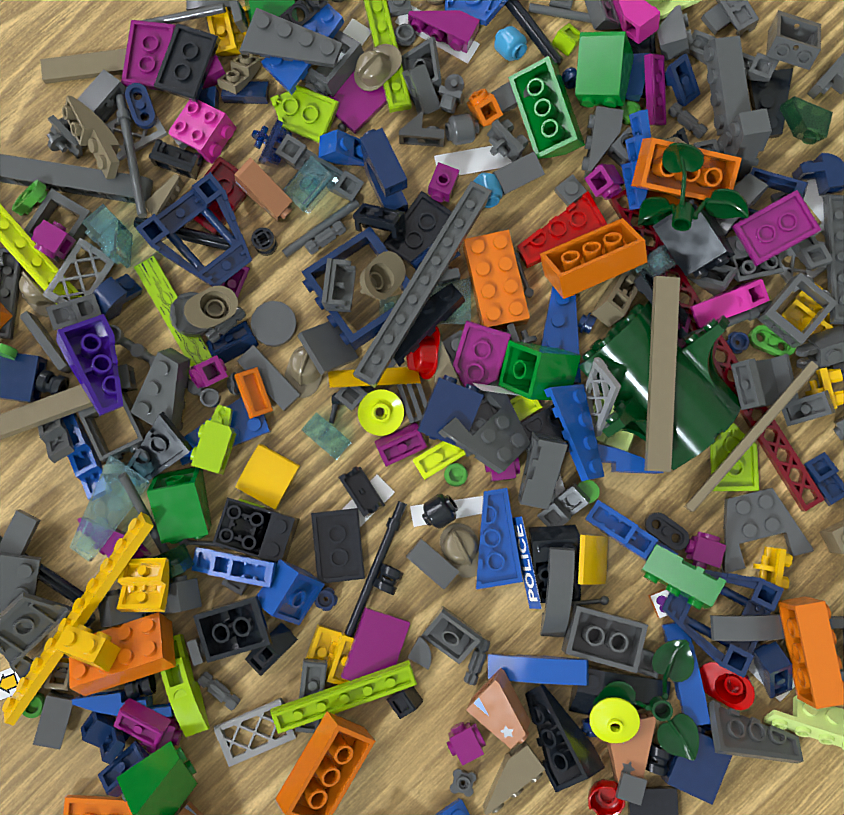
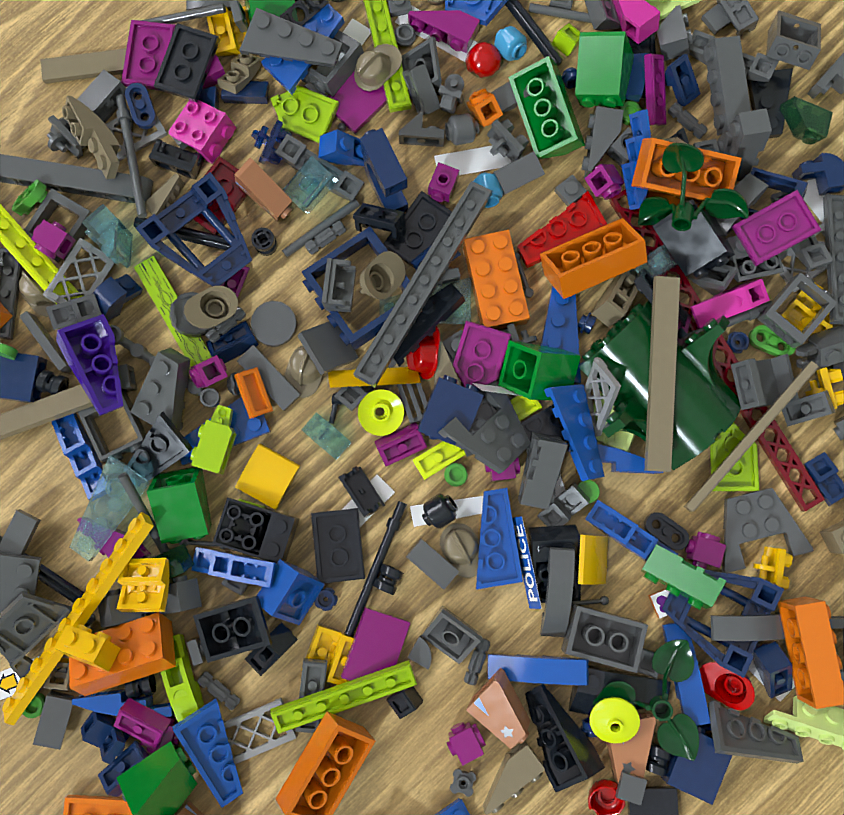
(57, 439): dark grey slope -> none
(208, 747): none -> blue wing
(483, 59): none -> red hair

